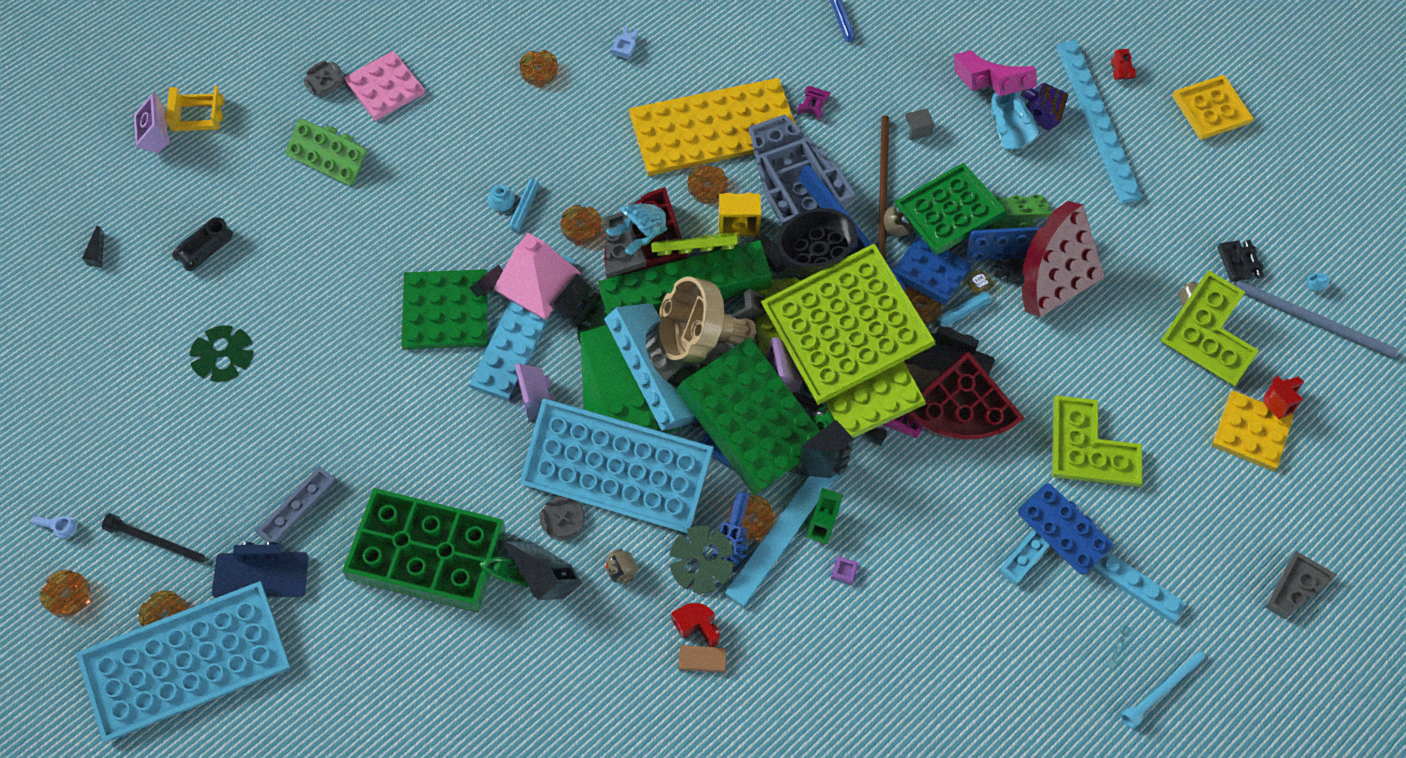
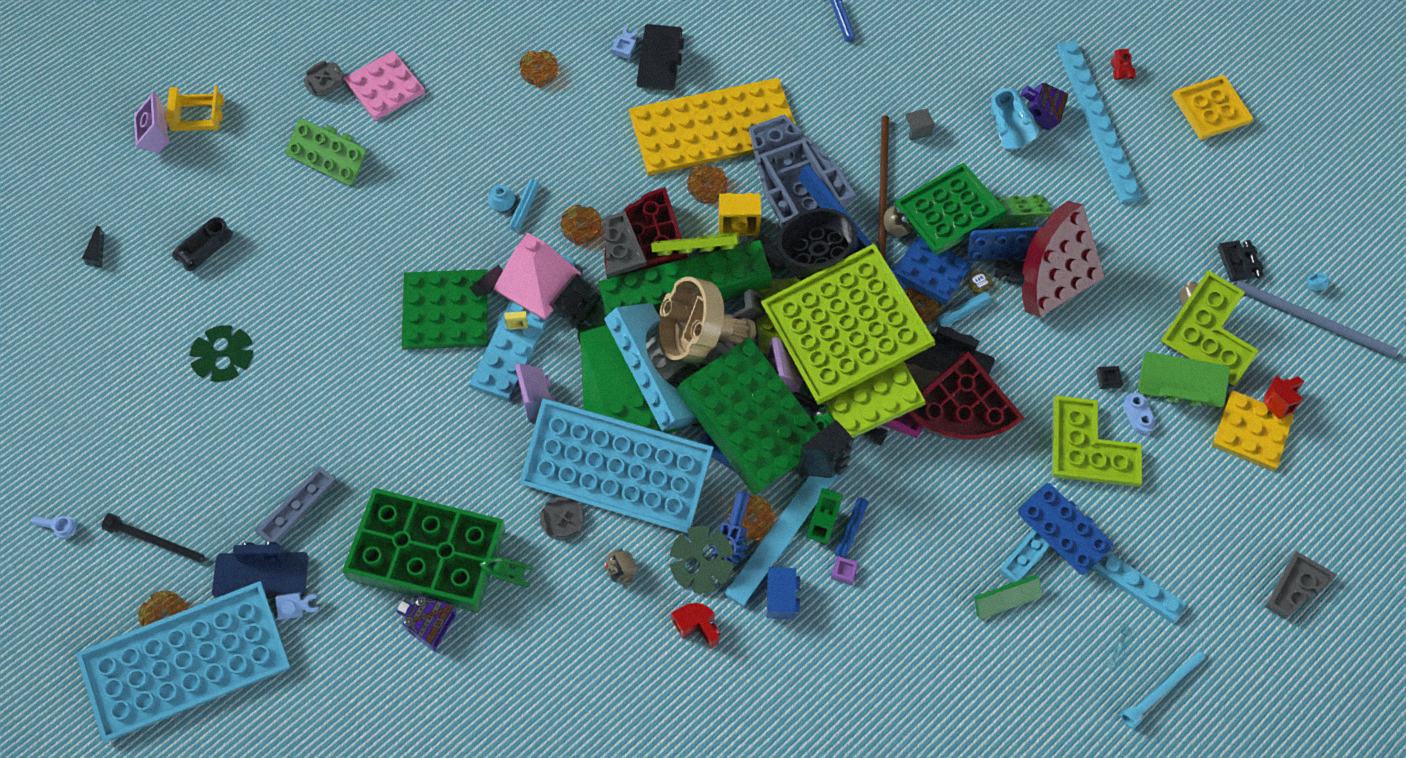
(54, 588): clear orange plate -> none
(292, 605): none -> light blue plate
(427, 620): none -> torso
(516, 320): none -> light yellow tile
(544, 572): black slope -> none
(649, 220): medium azure hair -> none
(660, 57): none -> black bracket
(702, 659): medium nougat tile -> none
(782, 593): none -> blue brick
(814, 94): magenta piece -> none
(851, 527): none -> blue axle
(1003, 79): dark pink arch -> none
(1008, 596): none -> green tile
(1109, 377): none -> black tile
(1139, 411): none -> light blue plate
(1183, 380): none -> bright green bracket

